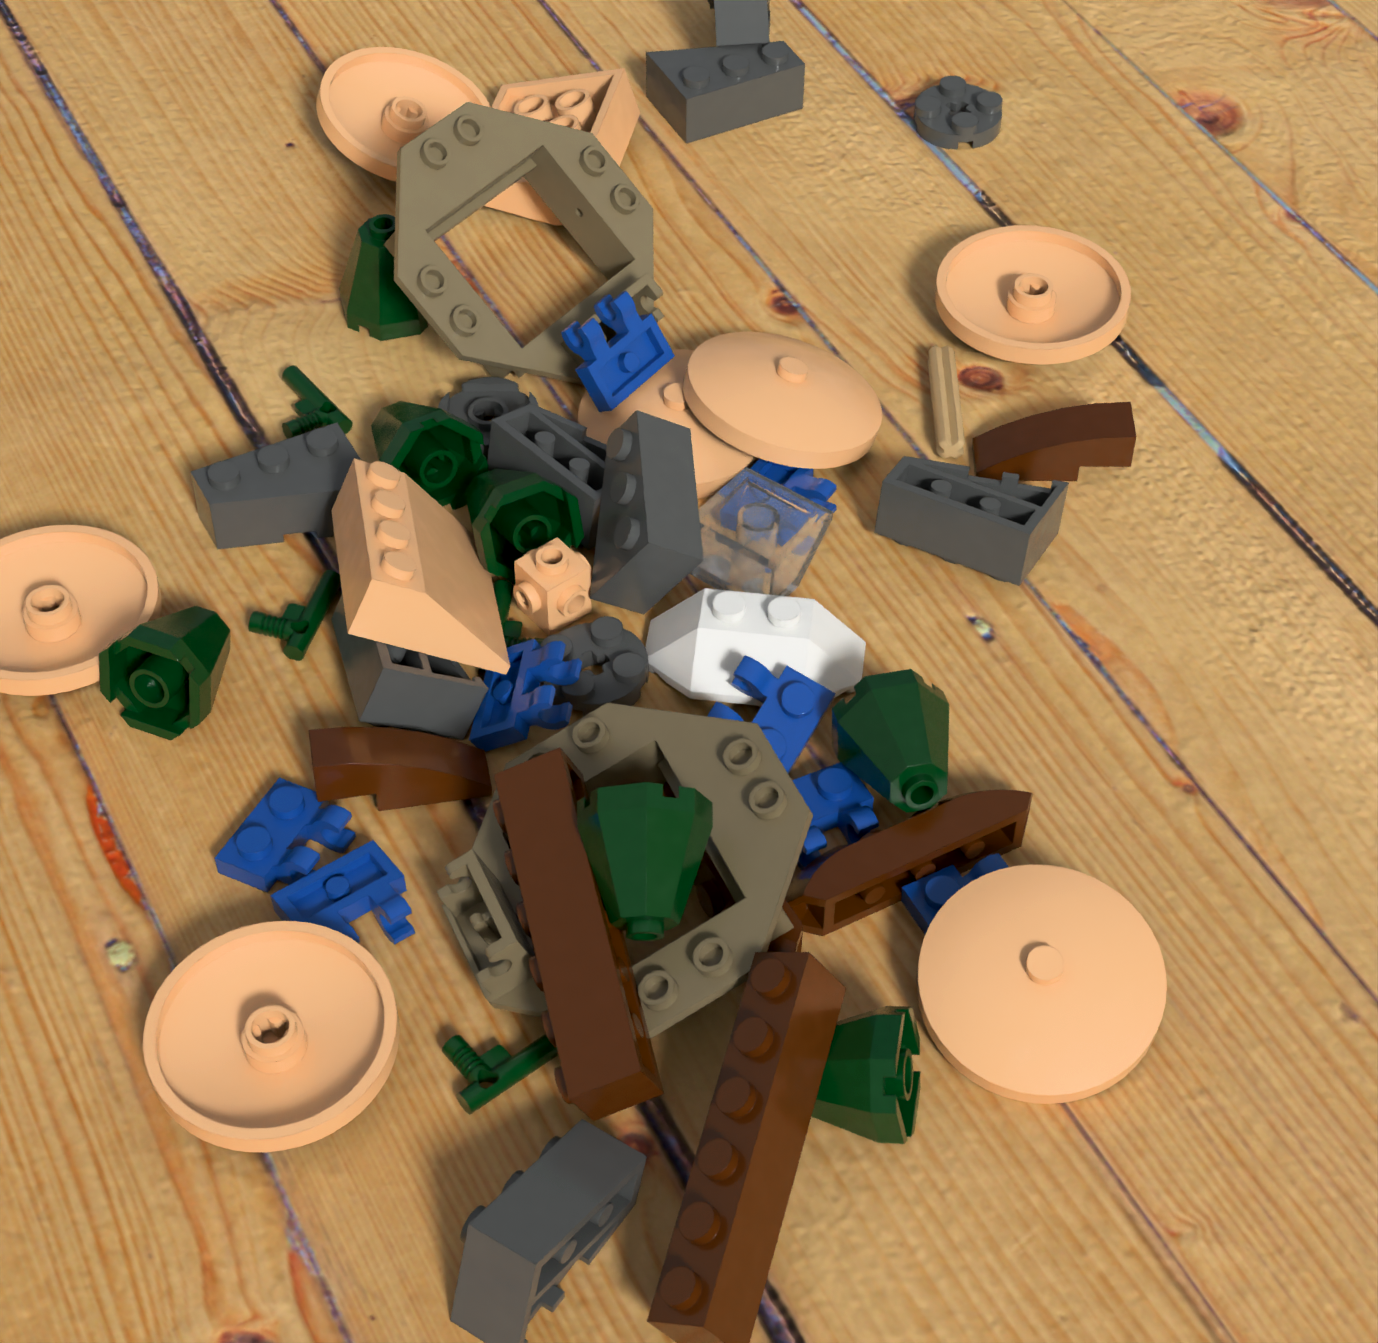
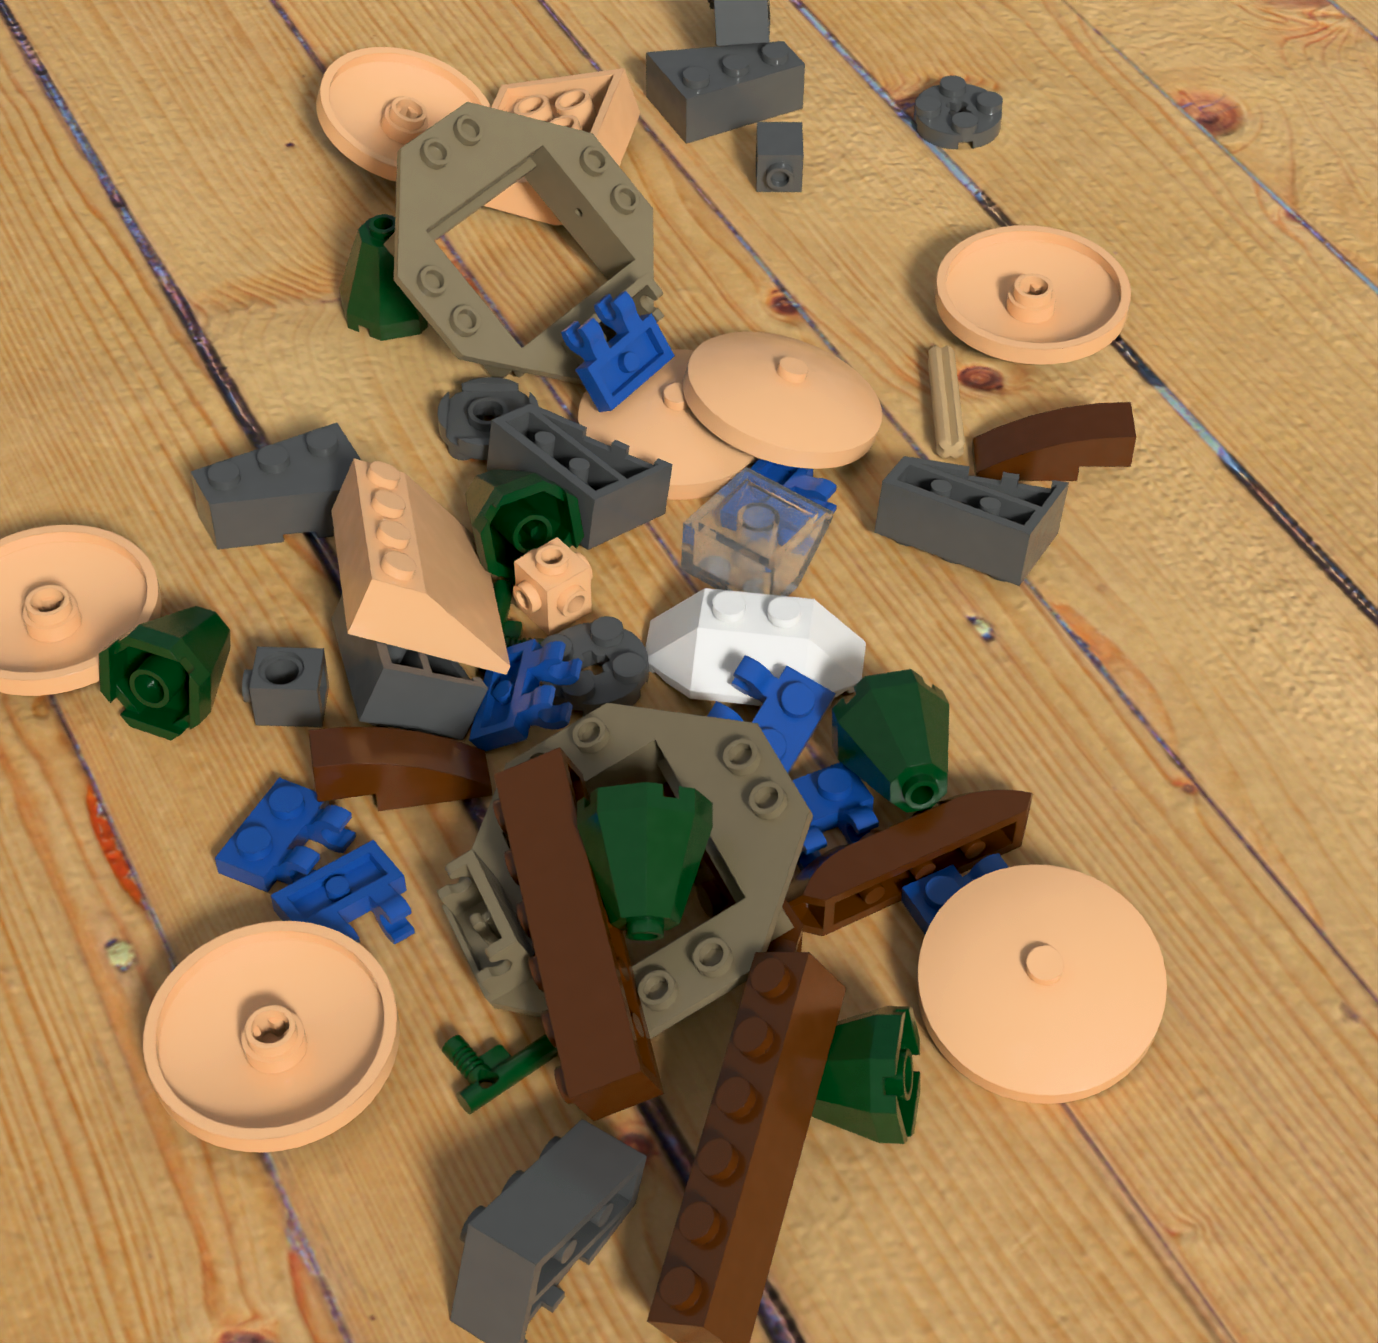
(287, 686): none -> dark grey brick
(299, 622): dark green hose -> none
(315, 408): dark green hose -> none
(431, 448): dark green cone -> none
(646, 514): dark grey wedge -> none
(779, 157): none -> dark grey brick

